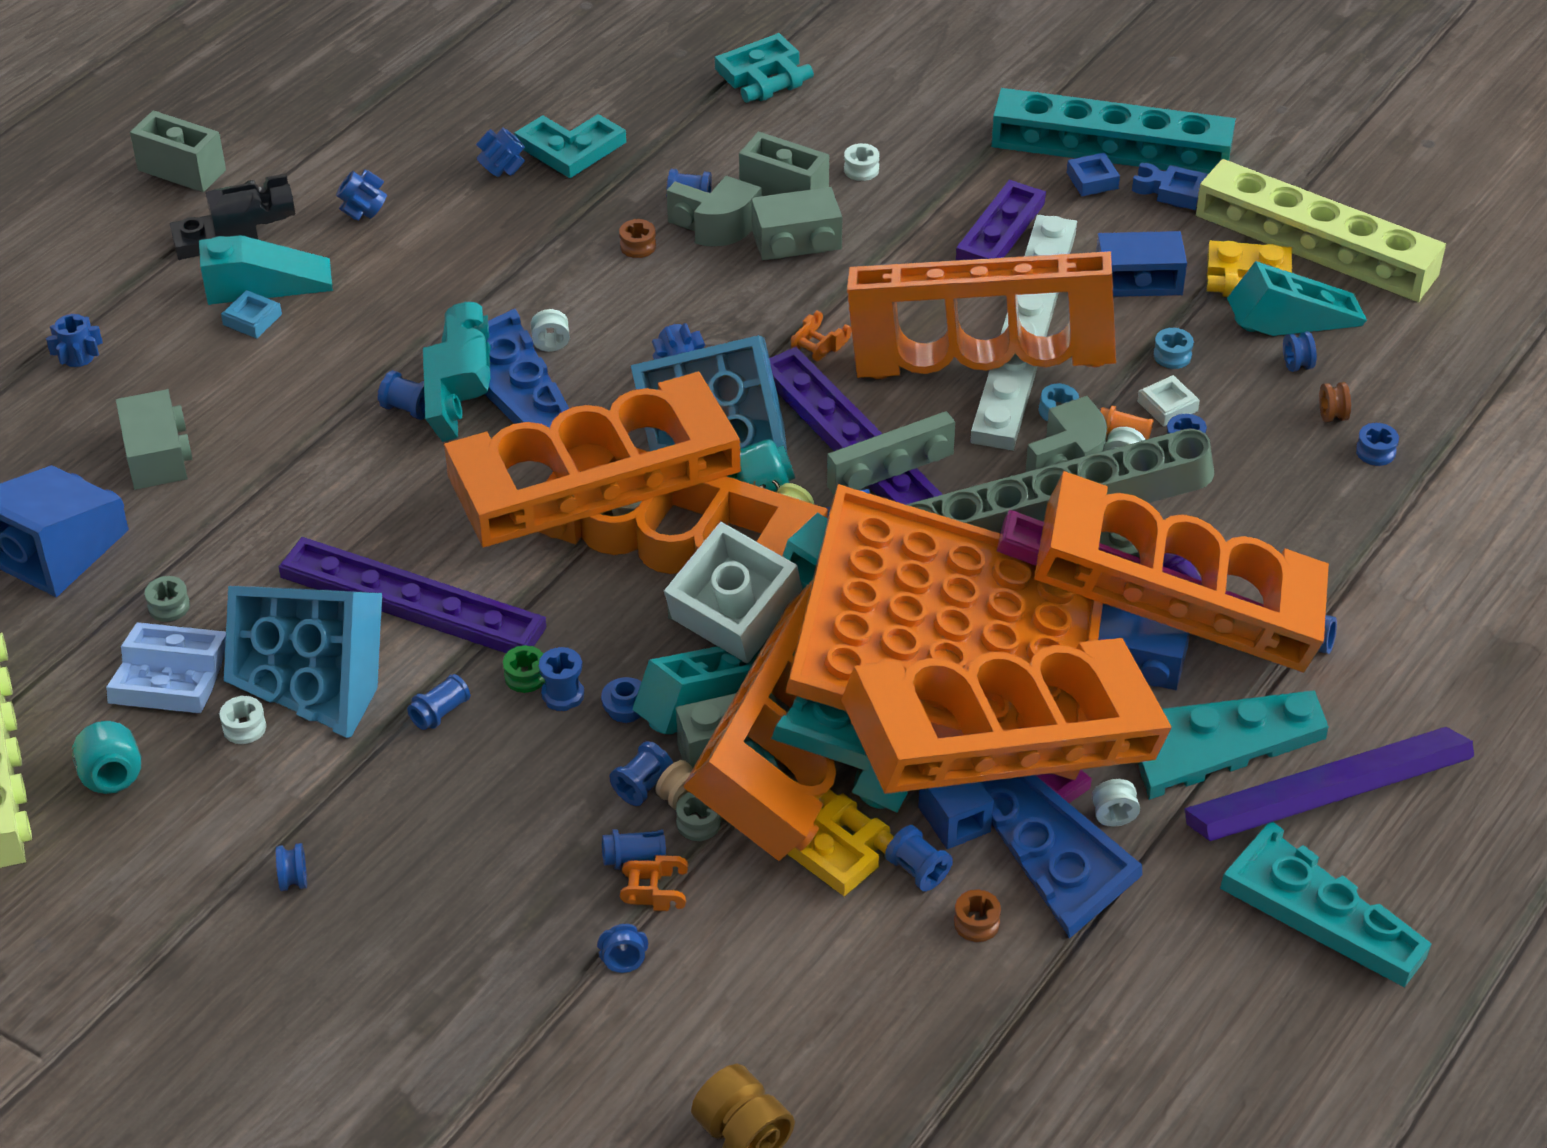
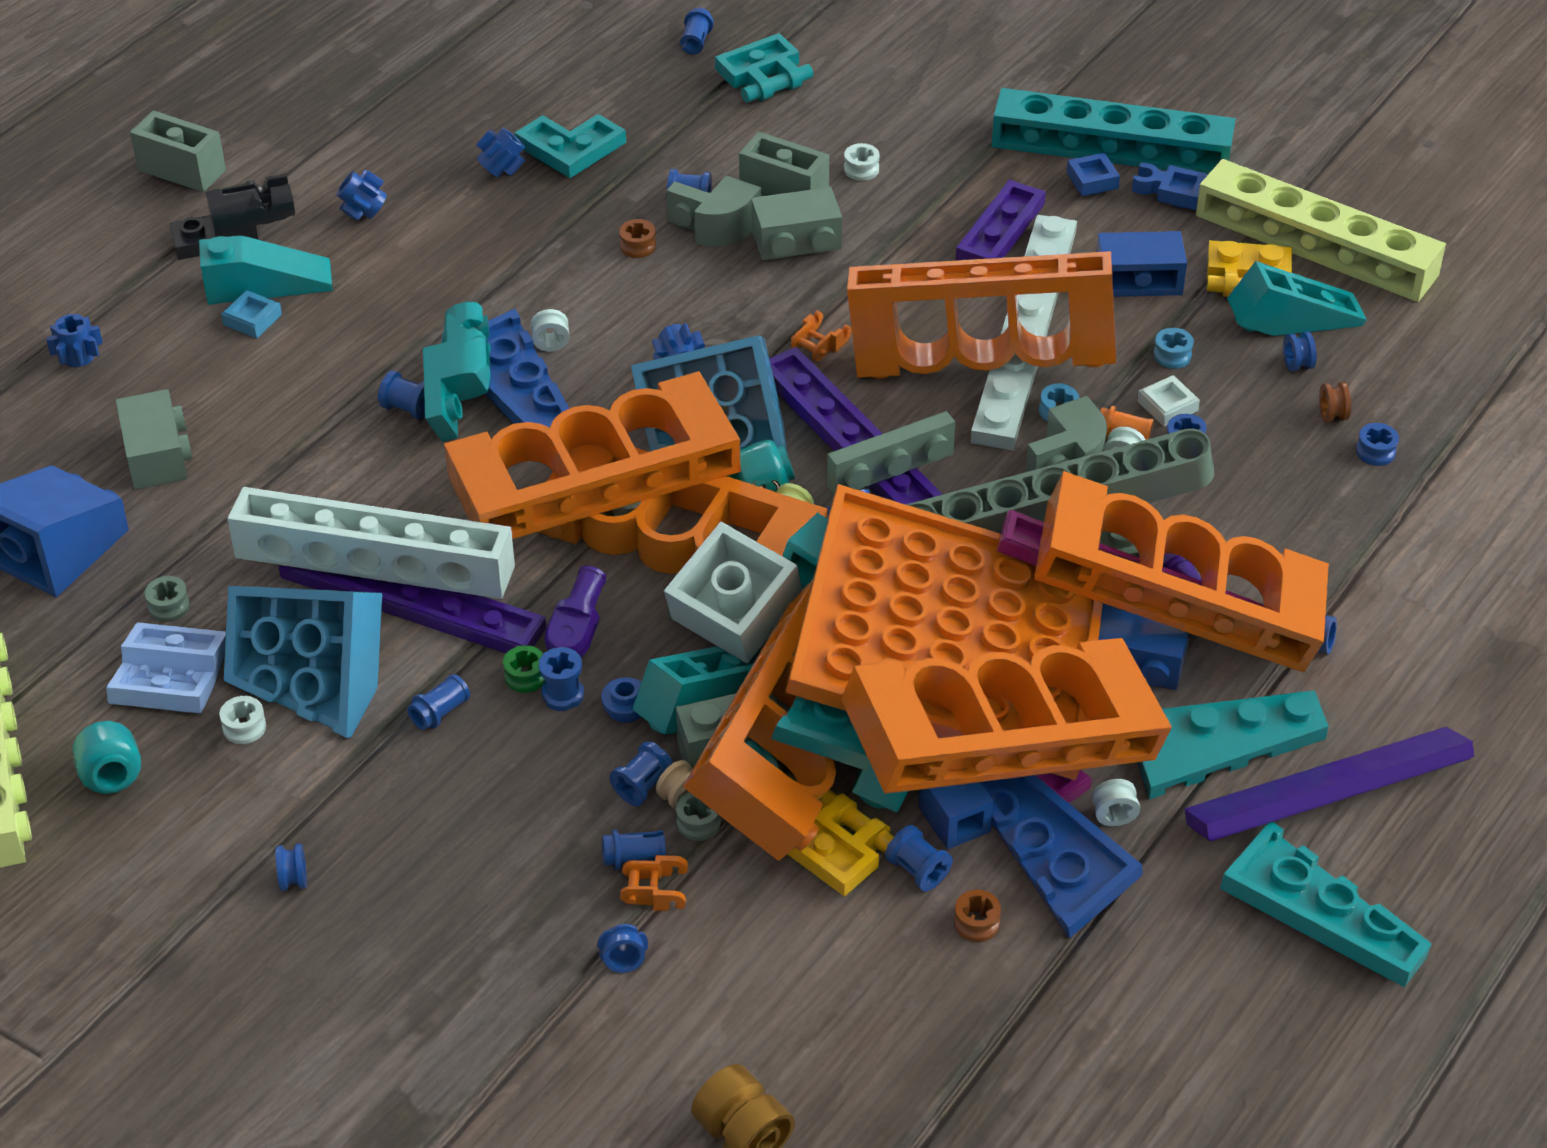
(372, 542): none -> light aqua brick
(575, 617): none -> dark purple arm
(697, 25): none -> blue pin

